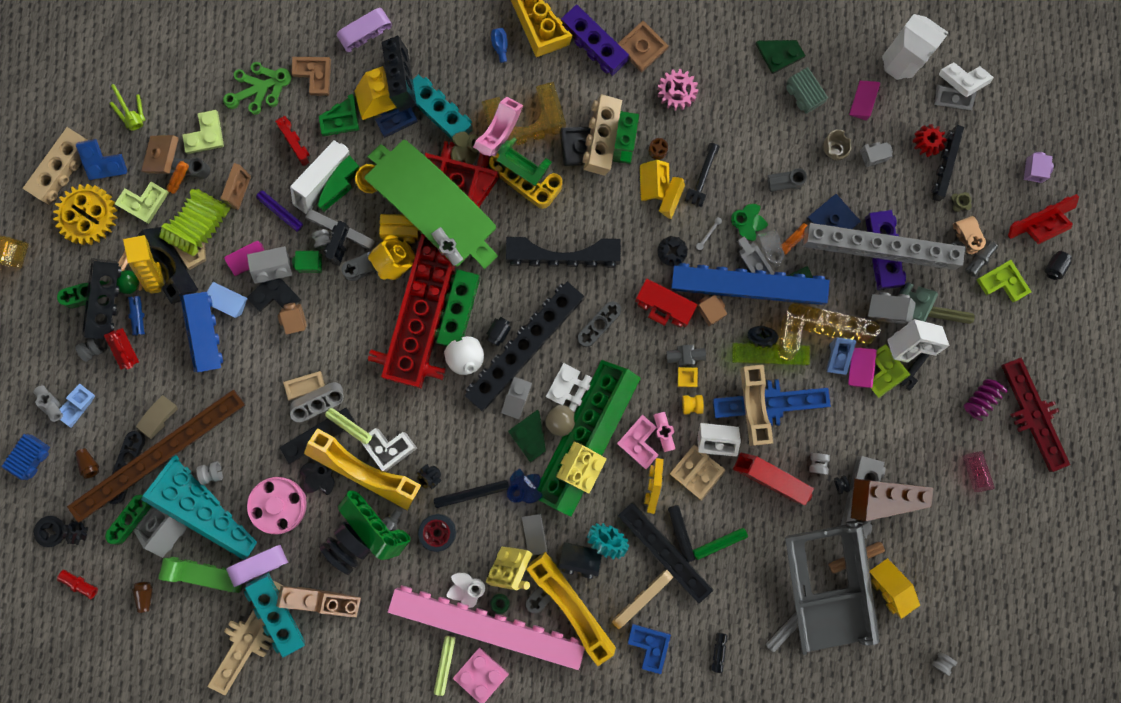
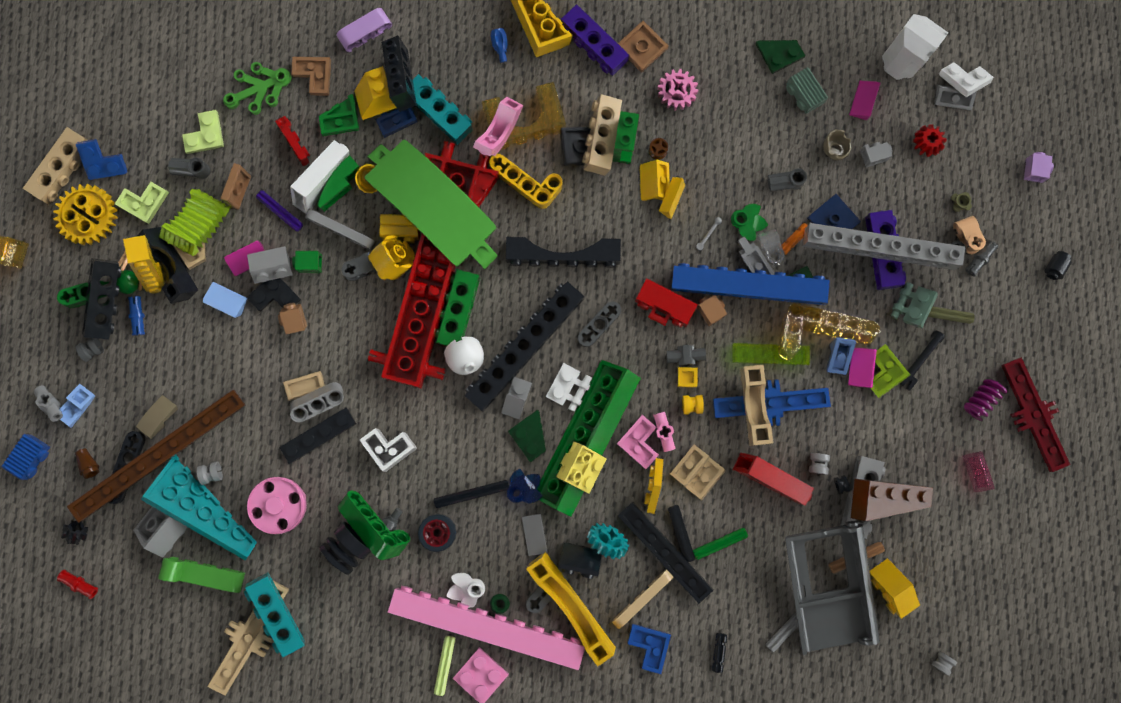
(42, 537): black gear -> none
(120, 521): green beam -> none
(121, 348): red hinge -> none
(132, 119): lime plant -> none
(142, 595): reddish brown cone -> none
(160, 154): medium nougat plate -> none
(177, 177): orange axle -> none
(201, 332): blue brick -> none
(256, 565): lavender beam -> none
(316, 479): black plate -> none
(318, 601): medium nougat slope -> none
(321, 238): light grey wheel -> none
(332, 454): yellow arch -> none
(335, 249): black plate -> none
(348, 426): yellowish green axle -> none
(429, 476): black gear -> none
(441, 237): light grey axle -> none
(463, 149): olive plate -> none
(498, 331): black brick -> none
(509, 569): light yellow plate -> none
(520, 164): green panel -> none
(560, 420): dark tan hair -> none
(671, 259): black gear -> none
(696, 193): black hinge -> none
(718, 439): white brick -> none
(770, 336): black gear -> none
(891, 308): light grey brick -> none
(917, 338): white brick -> none
(949, 156): black plate -> none
(1006, 277): lime plate -> none
(1046, 223): red bracket -> none

